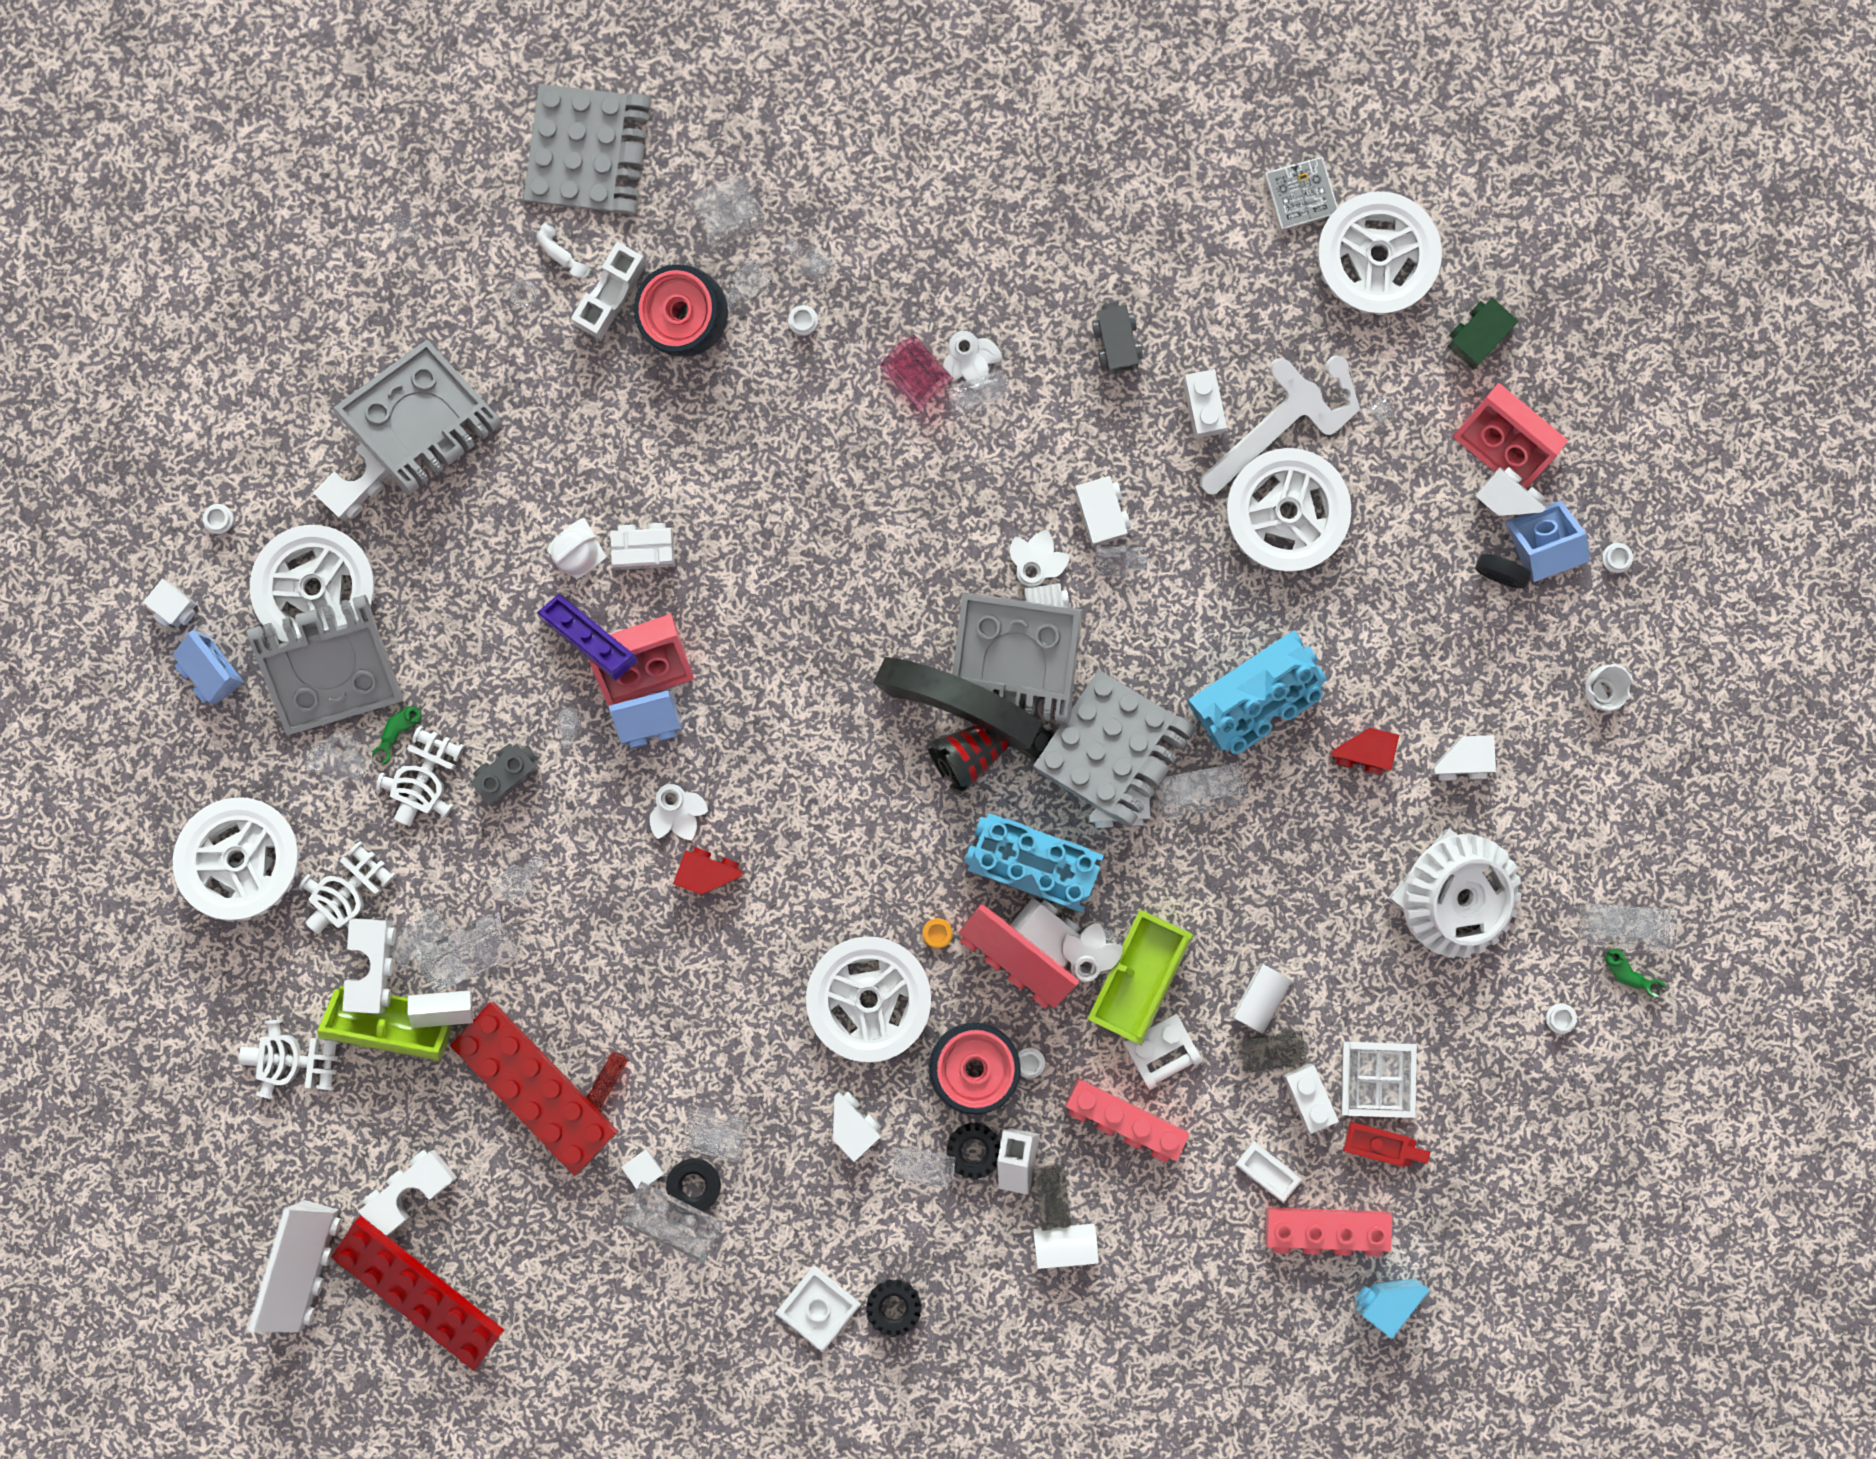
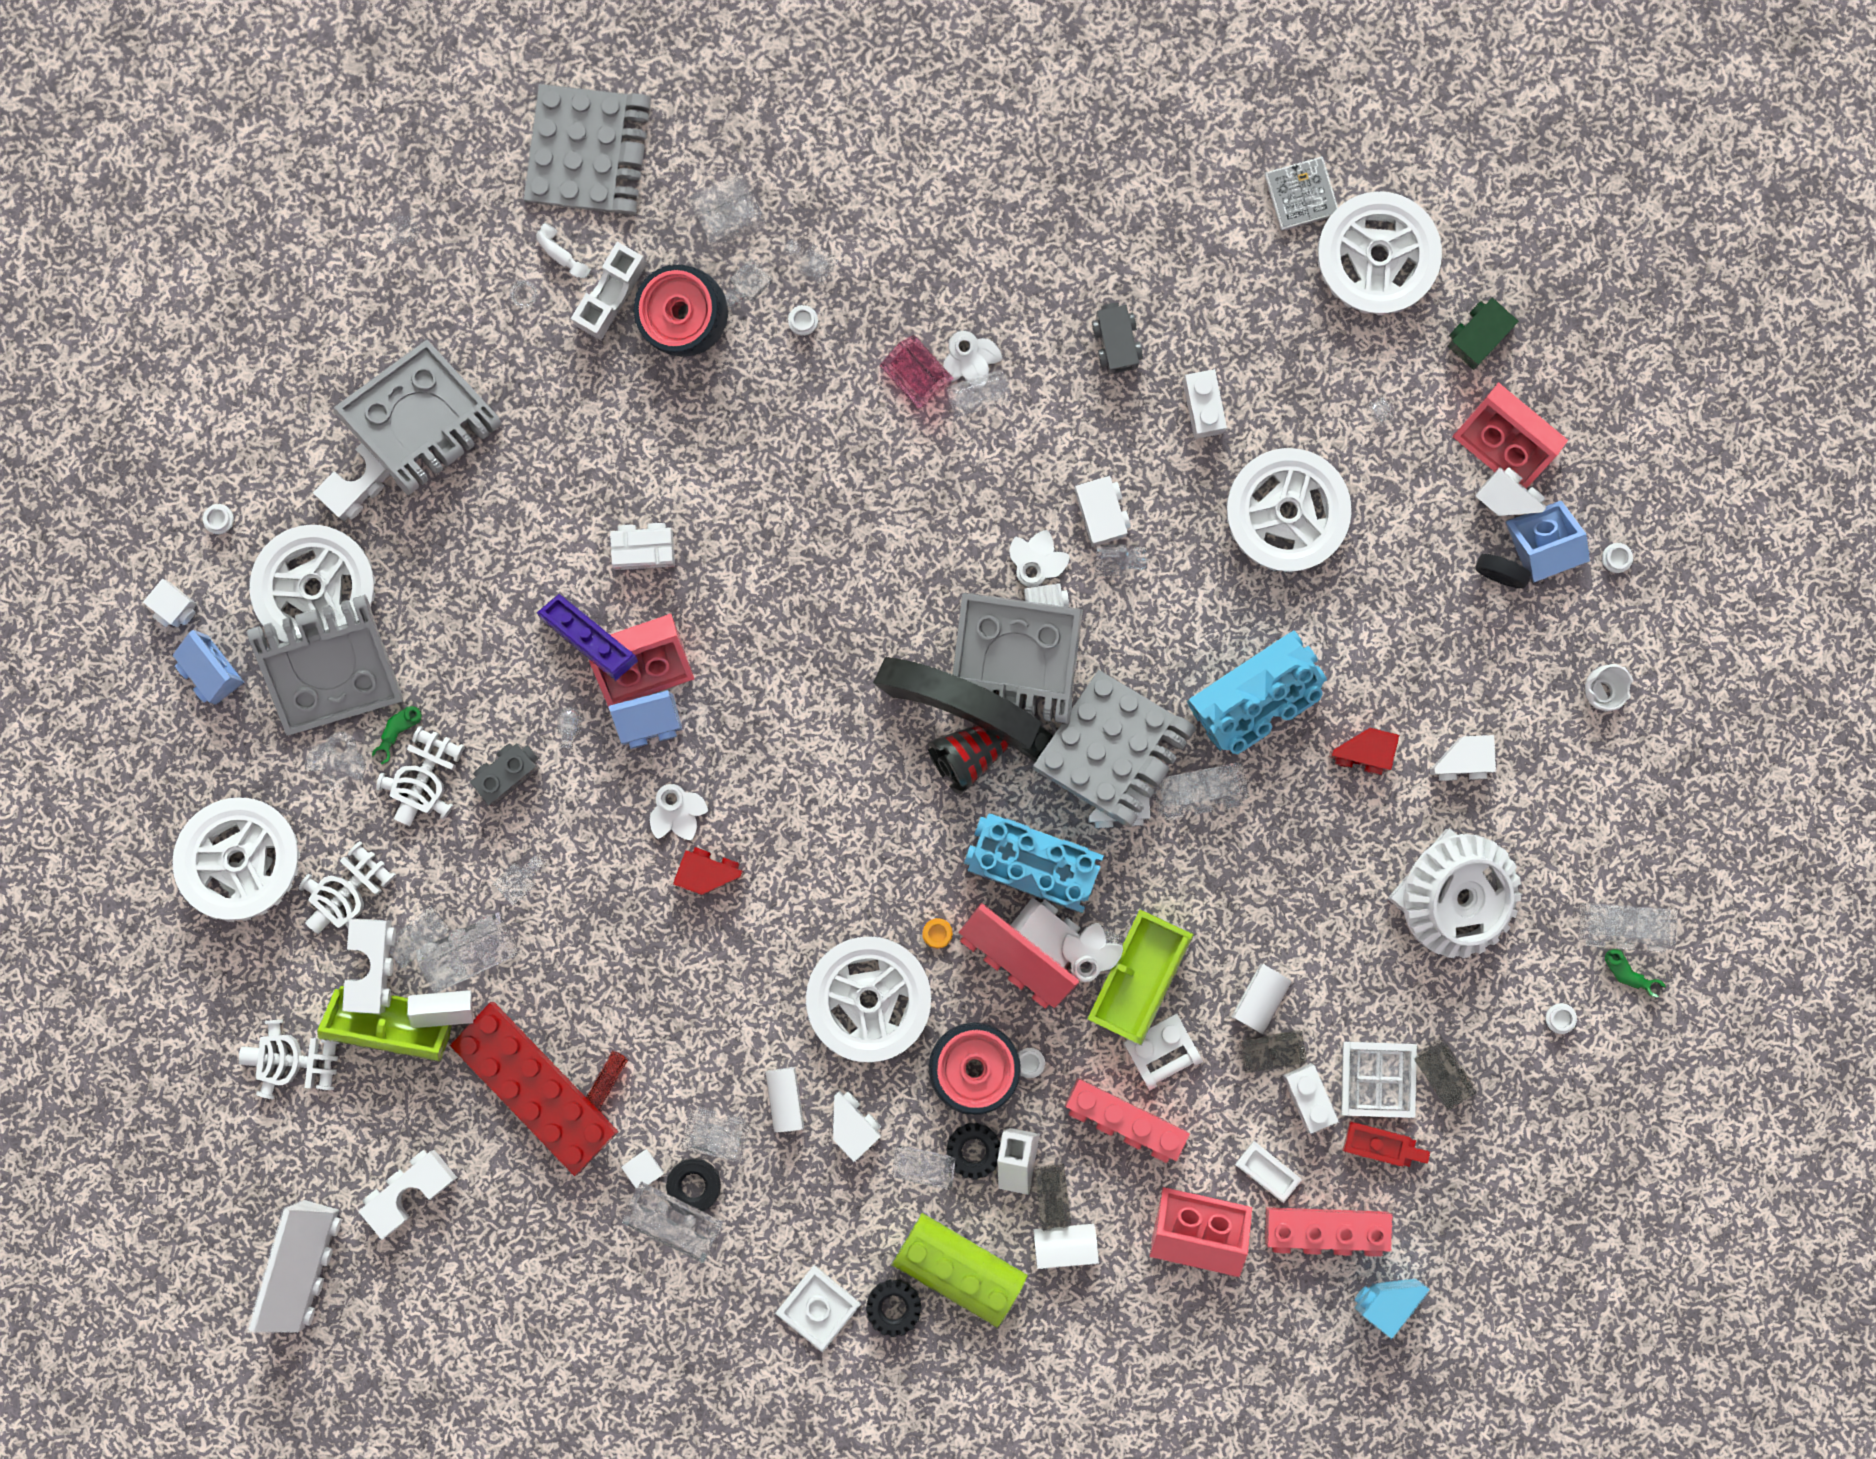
(417, 1293): red plate -> none
(576, 550): white piece -> none
(784, 1099): none -> white brick
(960, 1270): none -> lime container
(1201, 1232): none -> coral slope
(1301, 399): white piece -> none
(1445, 1074): none -> clear smoke hinge

